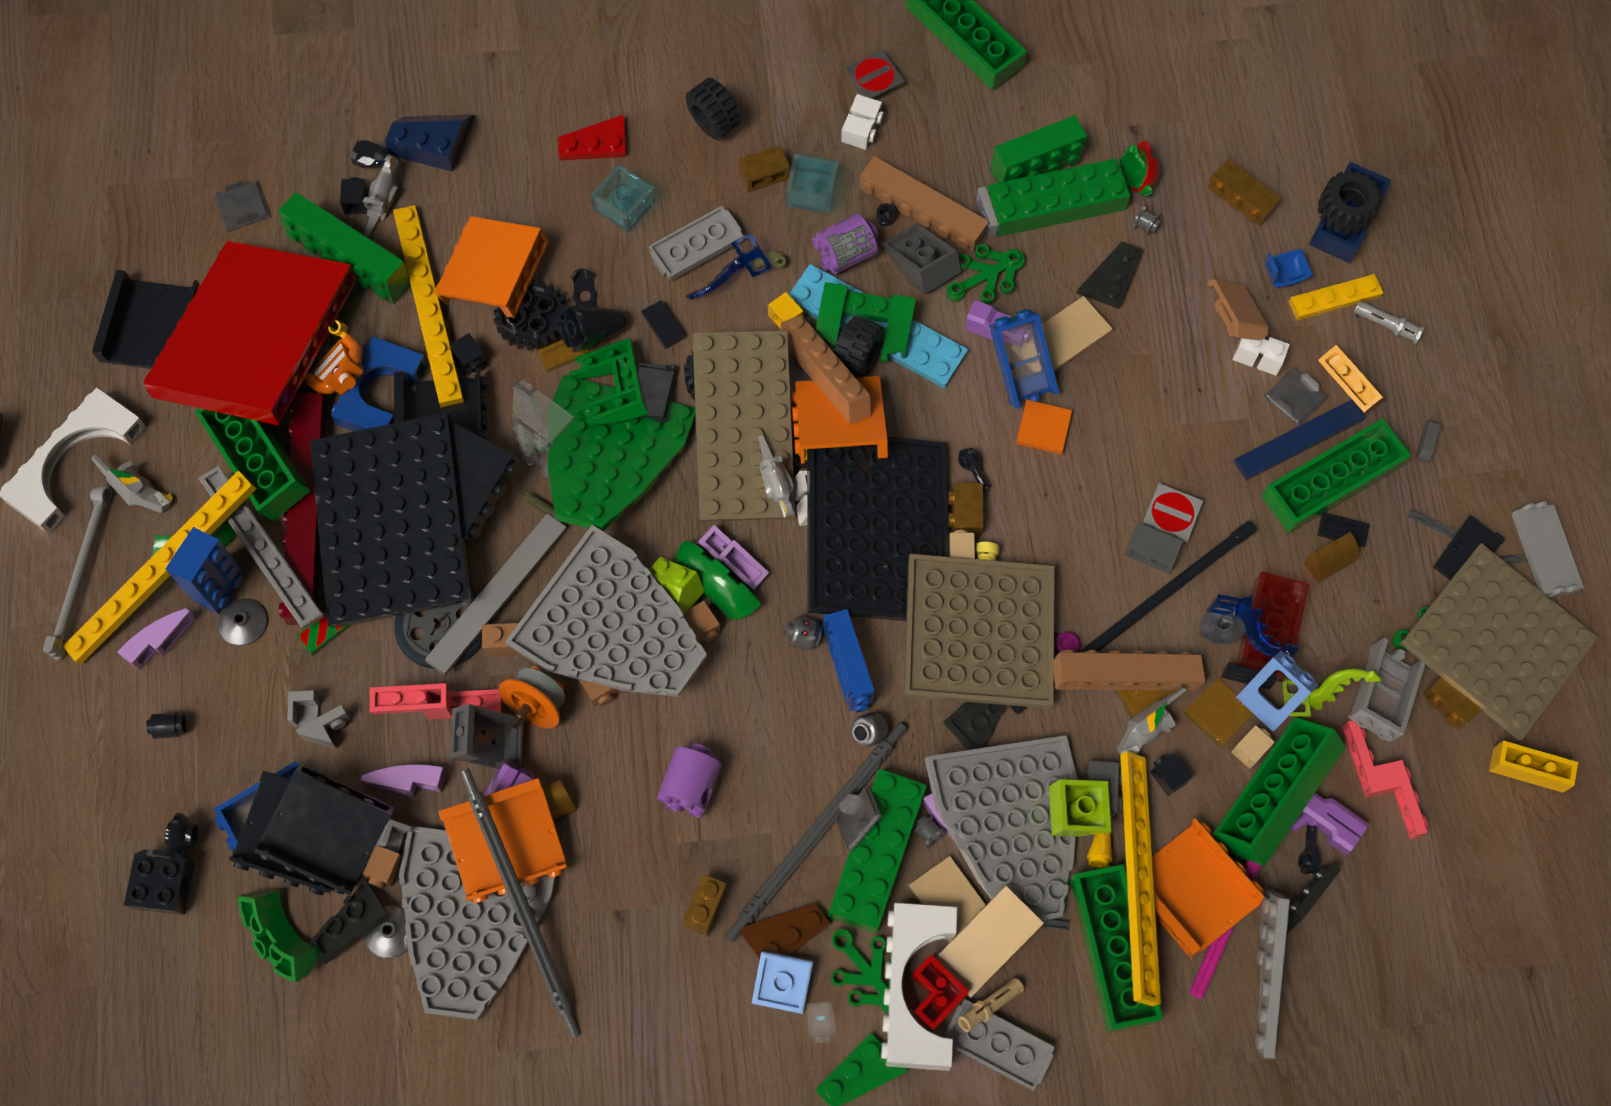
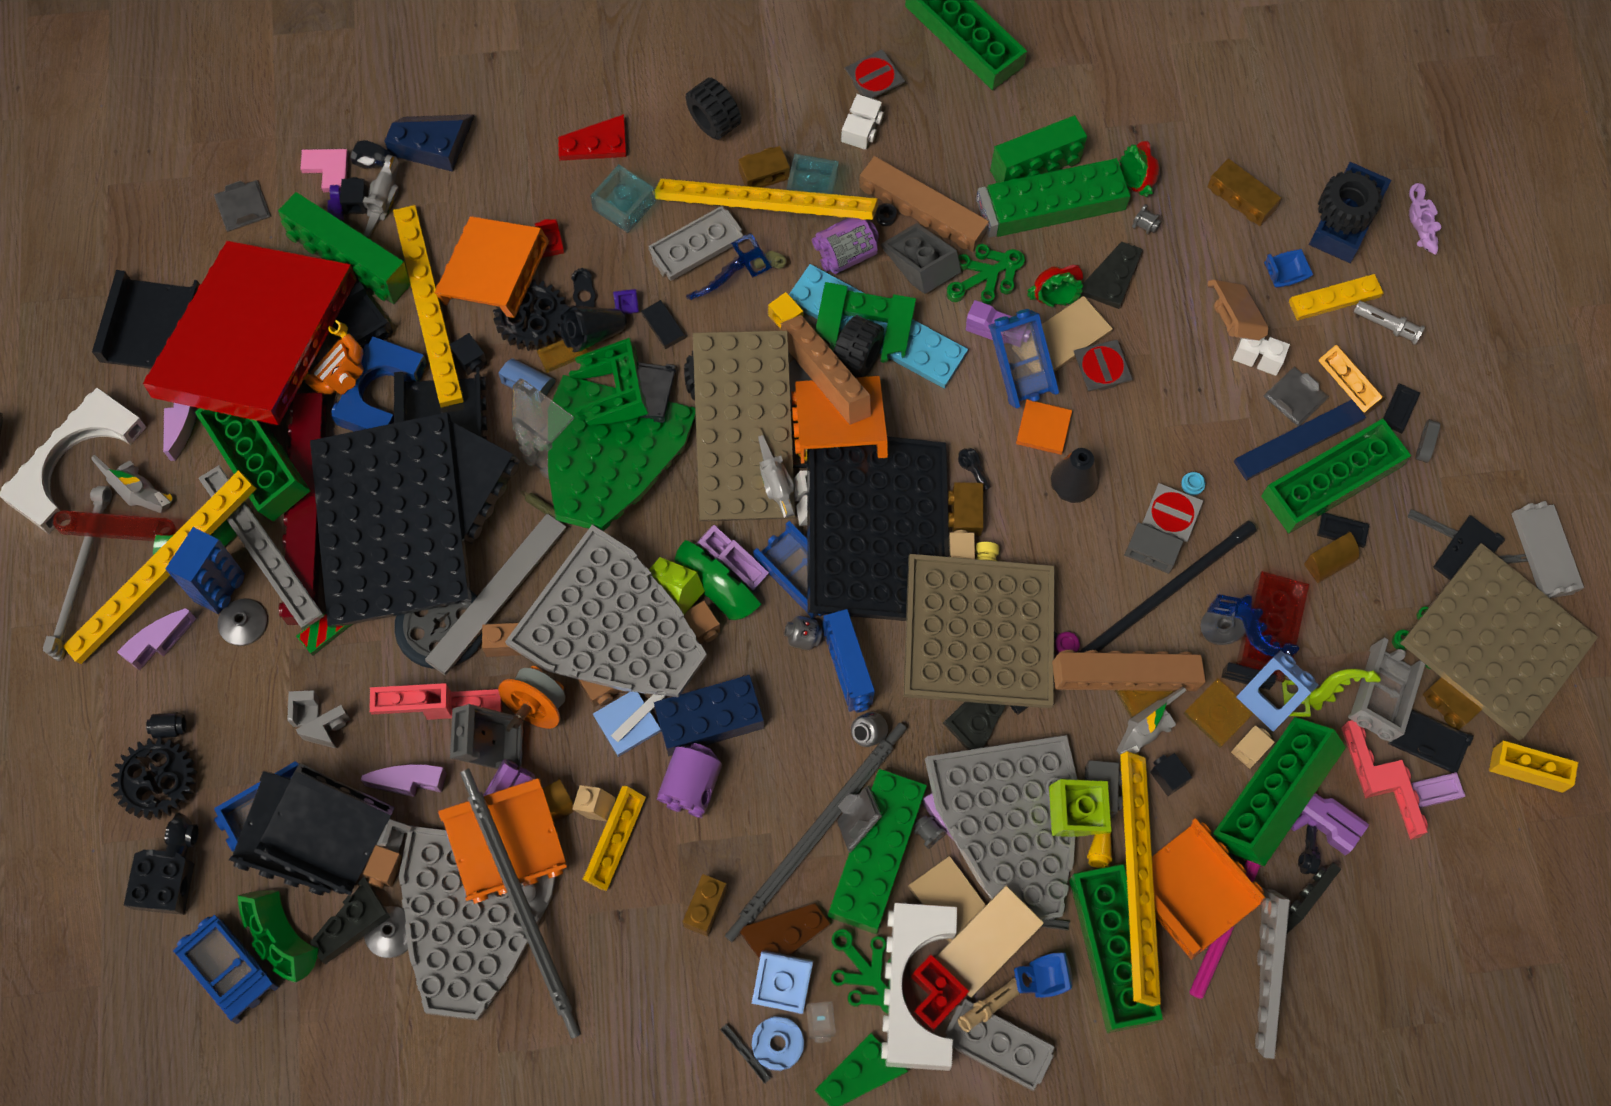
(112, 525): none -> clear red piece
(132, 789): none -> black gear
(177, 428): none -> lavender slope
(224, 967): none -> blue door
(330, 162): none -> bright pink tile
(334, 206): none -> dark purple bar
(362, 317): none -> black panel
(514, 370): none -> medium blue brick
(552, 232): none -> red bracket
(593, 803): none -> tan brick
(614, 838): none -> yellow plate
(616, 713): none -> light blue tile
(626, 301): none -> dark purple tile
(636, 717): none -> white sticker
(709, 714): none -> dark blue brick
(745, 1053): none -> dark grey piece
(766, 199): none -> yellow plate
(777, 1059): none -> light blue tile
(787, 563): none -> door
(1049, 975): none -> blue piece
(1057, 286): none -> green hair
(1075, 476): none -> black cone
(1102, 365): none -> piece
(1193, 483): none -> medium azure plate
(1400, 407): none -> black tile
(1422, 218): none -> lavender animal
(1436, 742): none -> black door
(1438, 790): none -> lavender tile

